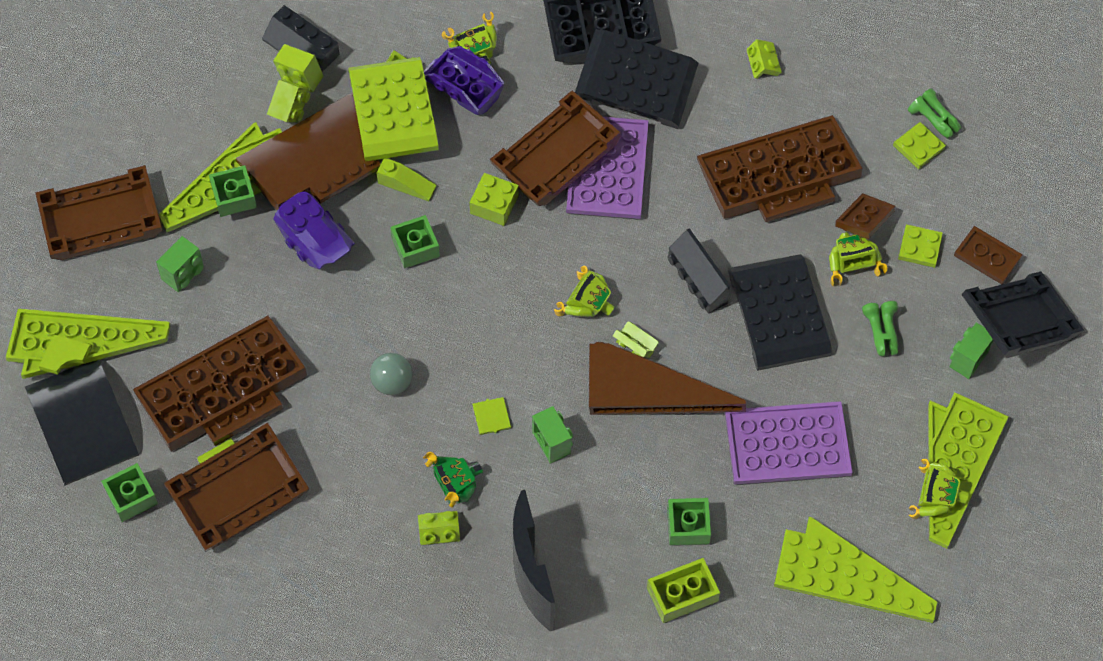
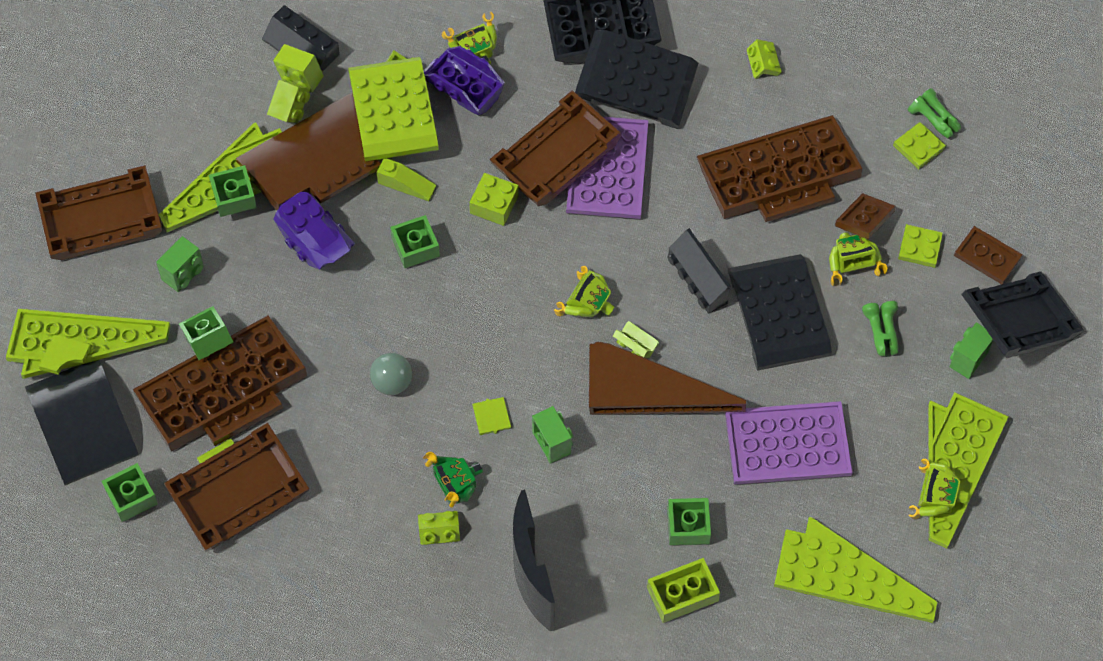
(206, 333): none -> bright green brick

